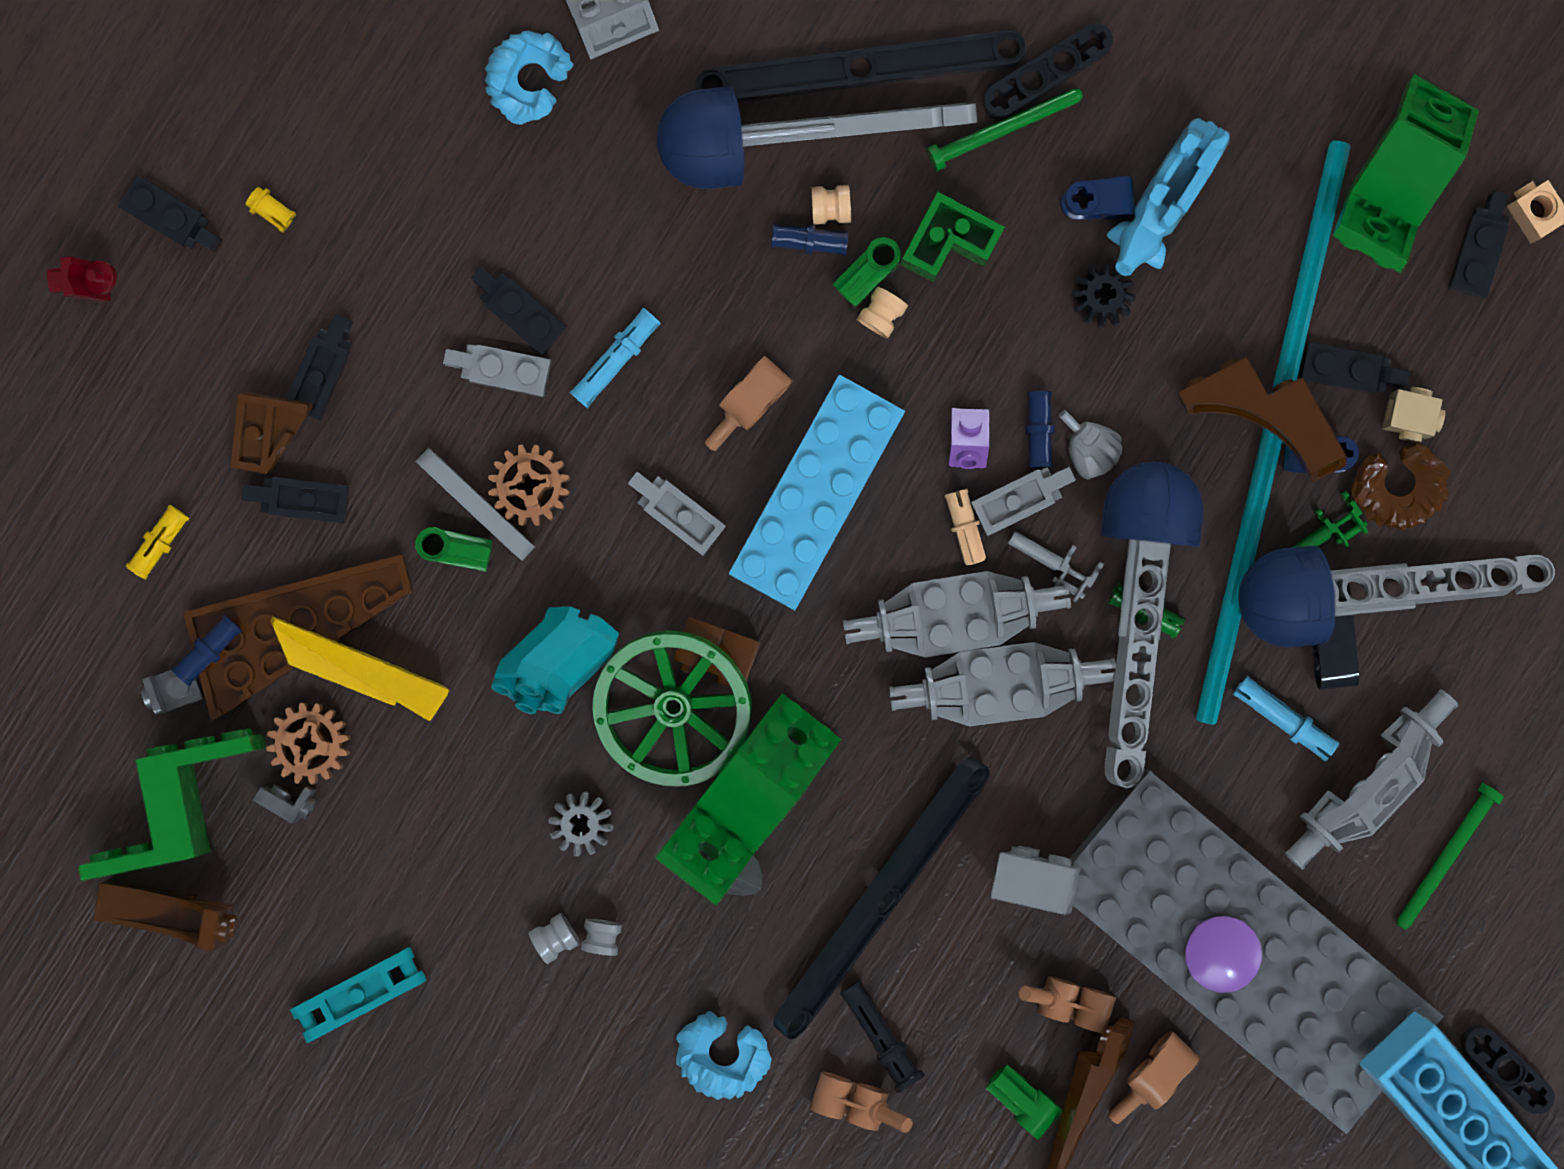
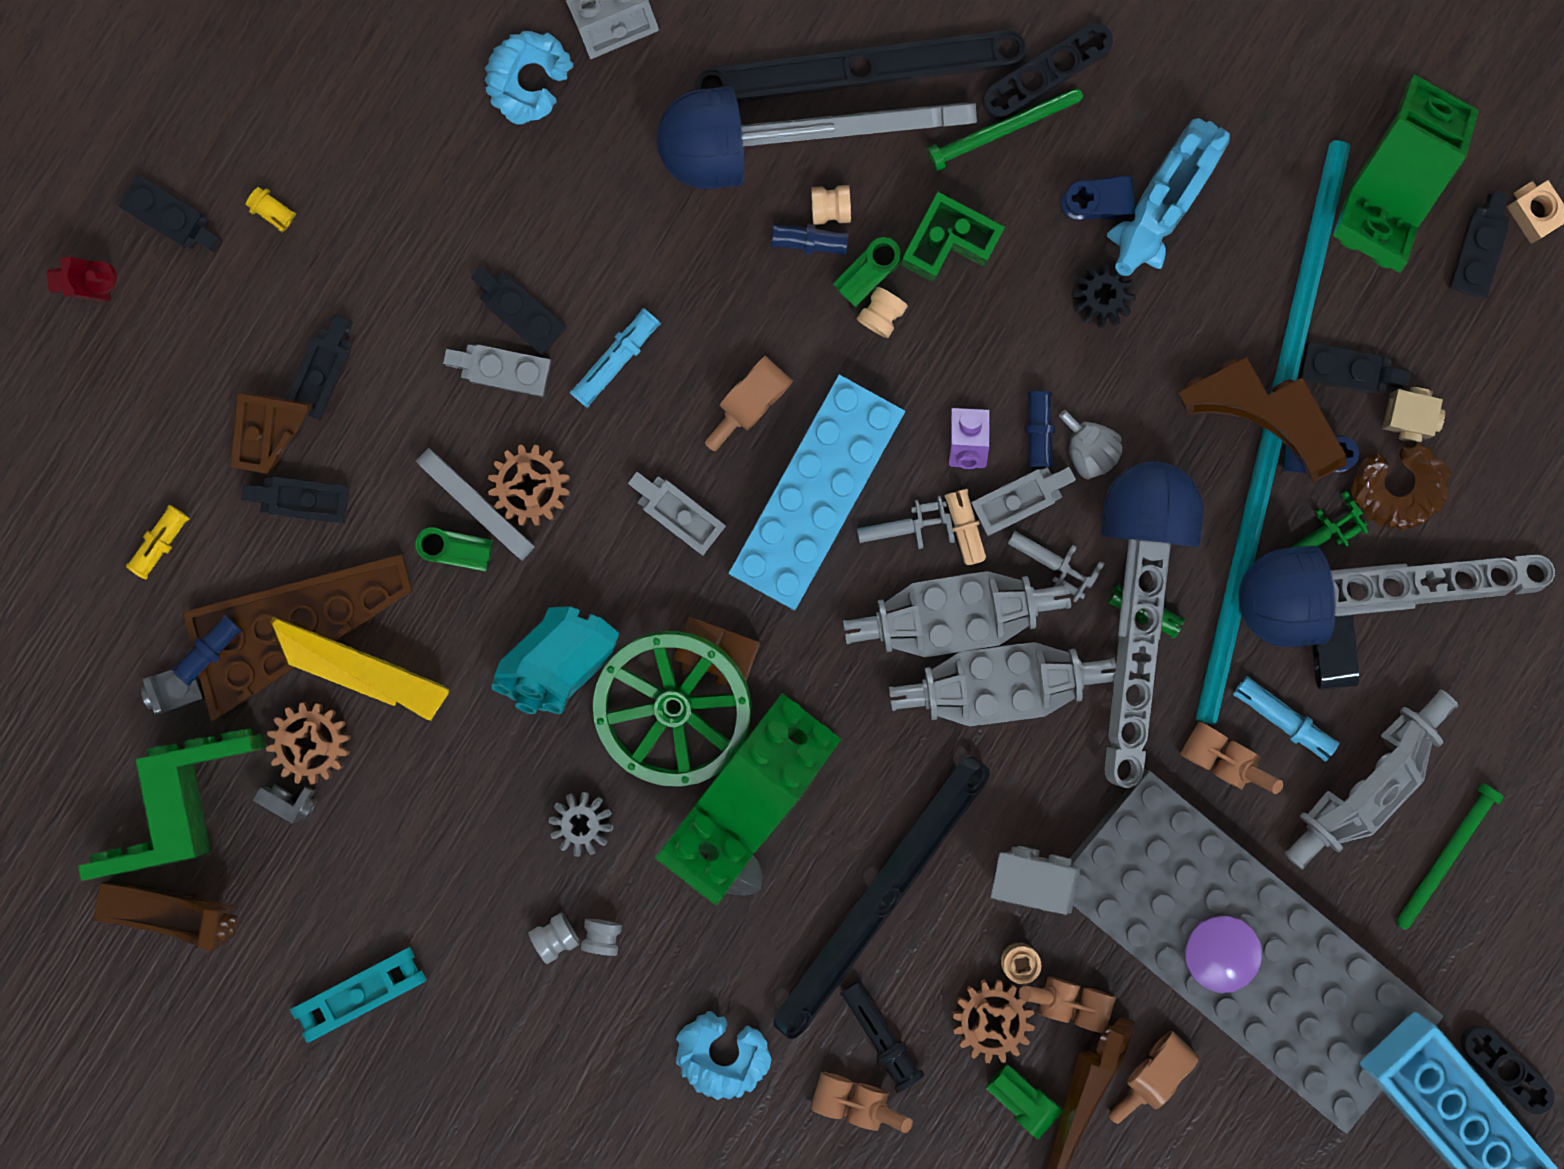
(909, 526): none -> light grey piece
(978, 1032): none -> nougat gear
(1020, 957): none -> light nougat wheel
(1227, 759): none -> nougat beam

